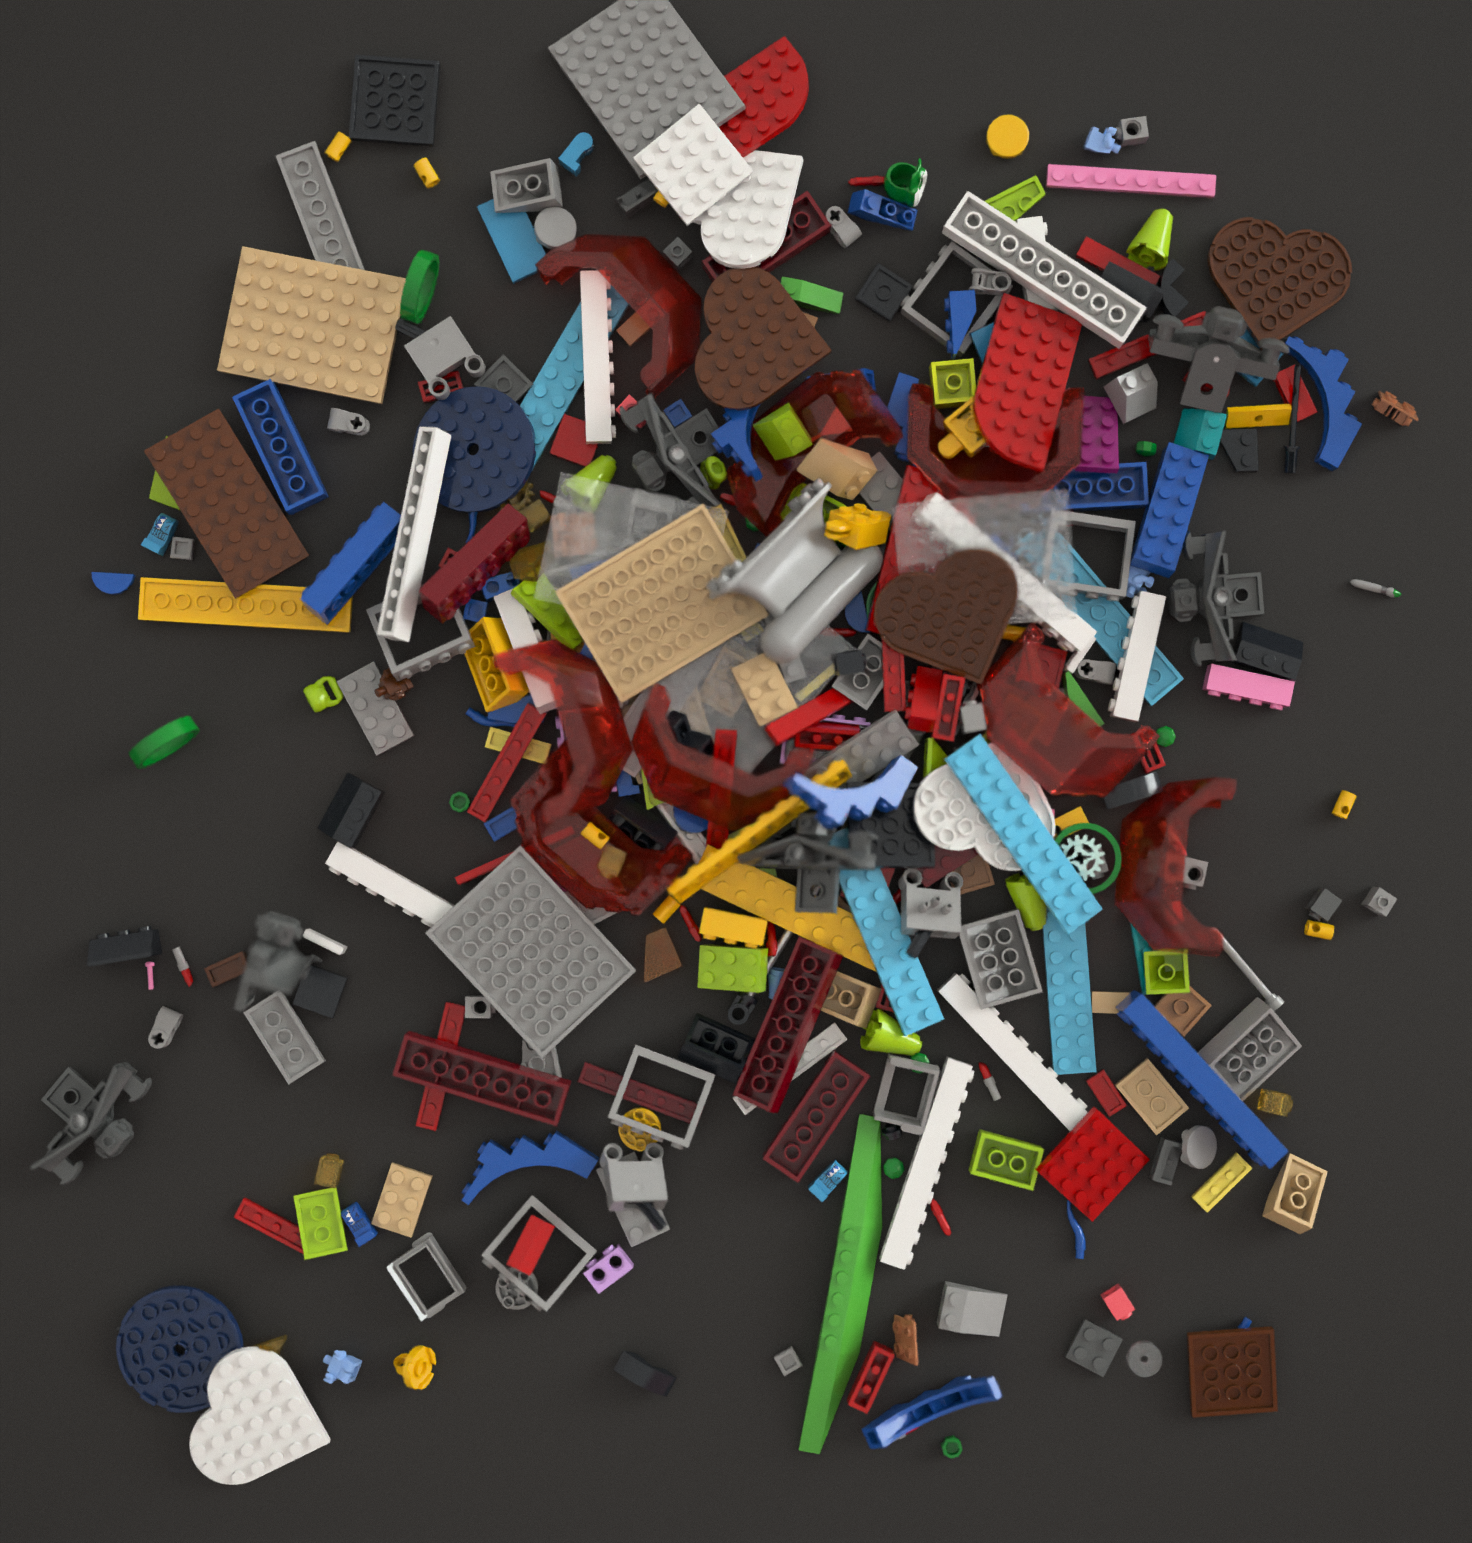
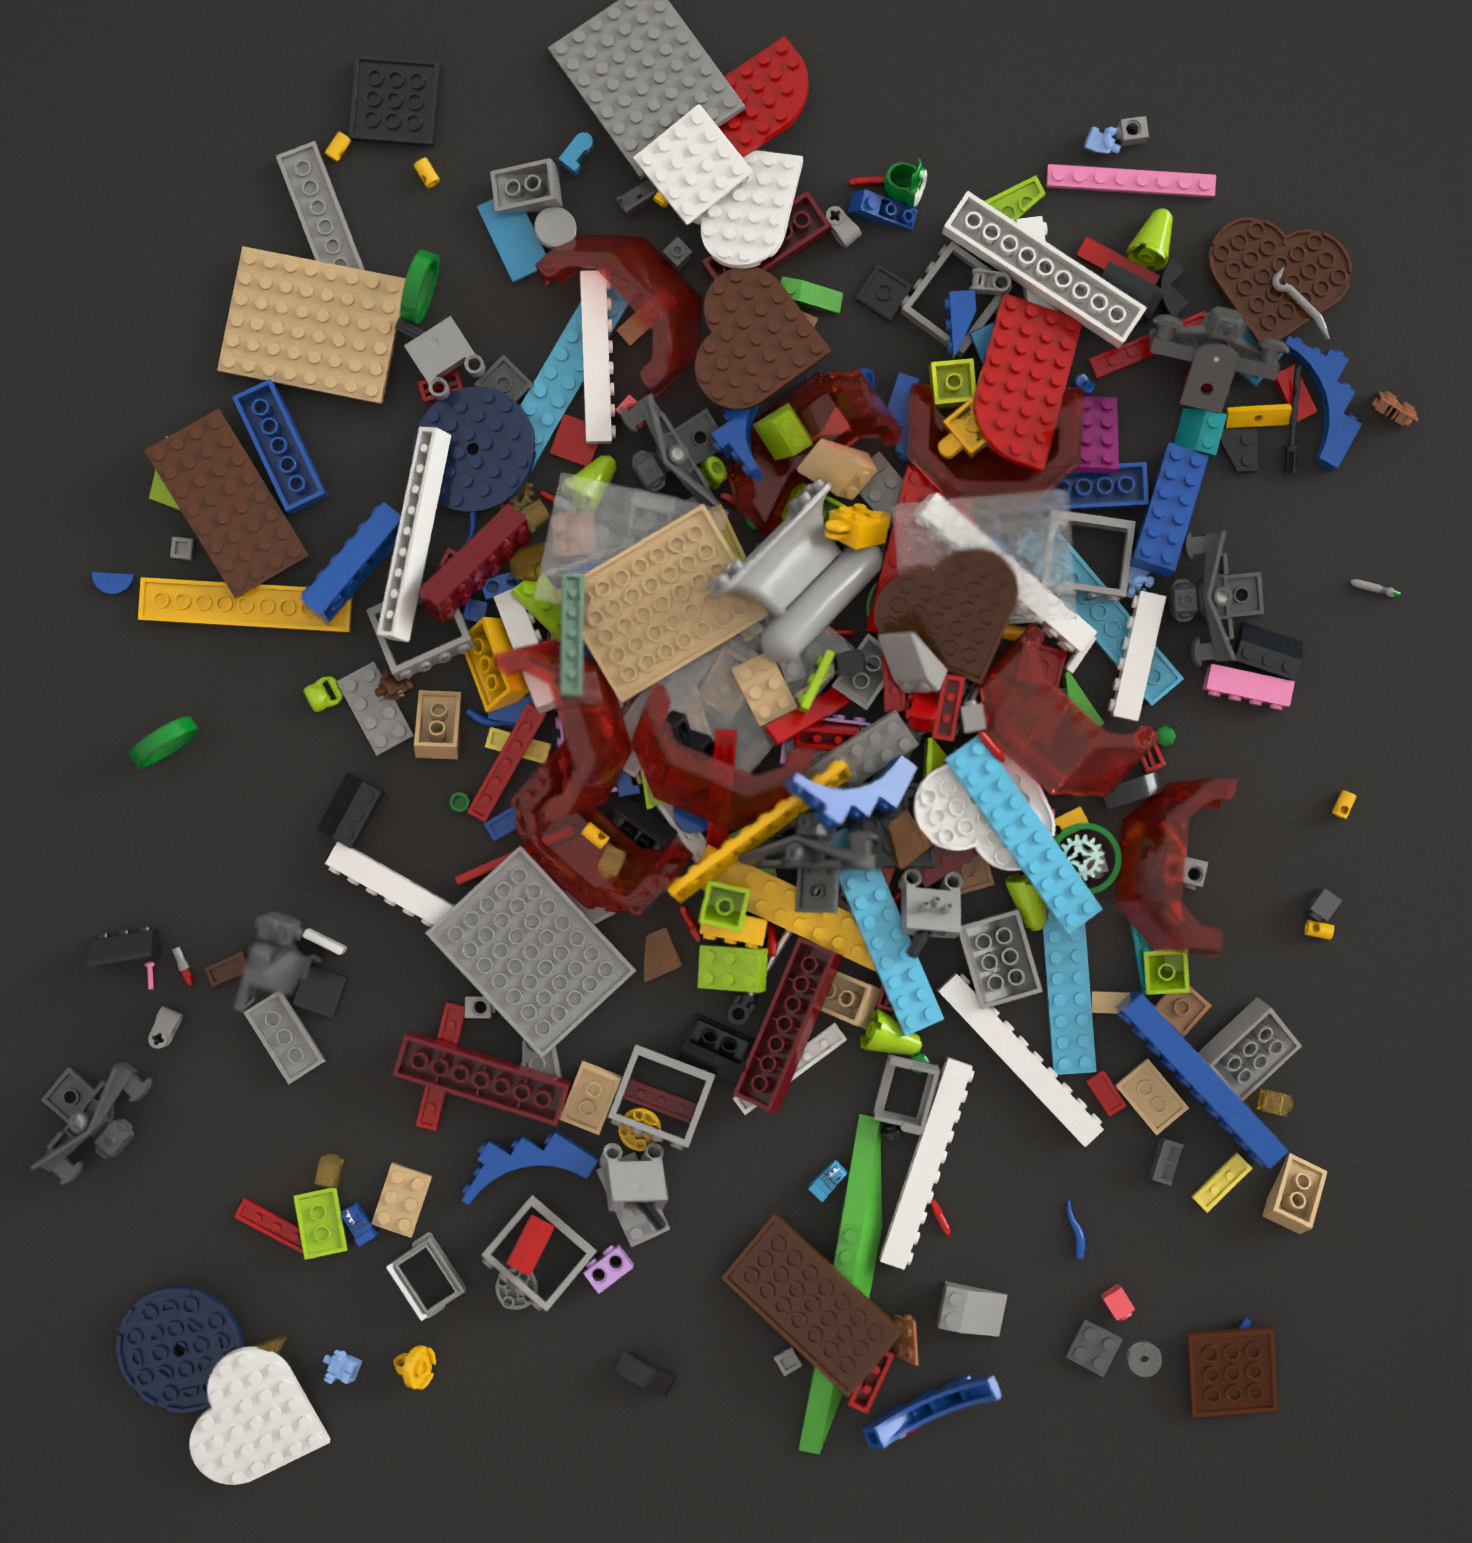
(161, 534): dark azure leg -> none
(345, 421): light grey piece -> none
(437, 724): none -> tan slope
(572, 635): none -> sand green tile
(590, 1097): none -> tan plate
(666, 909): yellow piece -> none
(677, 413): blue plate -> none
(724, 906): none -> lime slope
(774, 978): medium blue cone -> none
(812, 1305): none -> reddish brown plate
(815, 680): none -> lime plate
(815, 1116): dark red brick -> none
(856, 614): blue tile -> none
(893, 1167): green tile -> none
(908, 839): none -> clear orange wing
(912, 663): none -> light grey slope
(951, 1447): green tile -> none
(989, 1081): light grey piece -> none
(994, 750): none -> red piece
(1005, 1159): lime brick -> none
(1007, 136): yellow tile -> none
(1082, 381): none -> blue piece
(1092, 1164): red plate -> none
(1099, 671): light grey piece -> none
(1133, 393): light grey slope -> none
(1145, 448): green tile -> none
(1198, 1147): light grey tile -> none
(1270, 999): light grey piece -> none
(1291, 291): none -> light grey piece
(1379, 901): light grey brick -> none

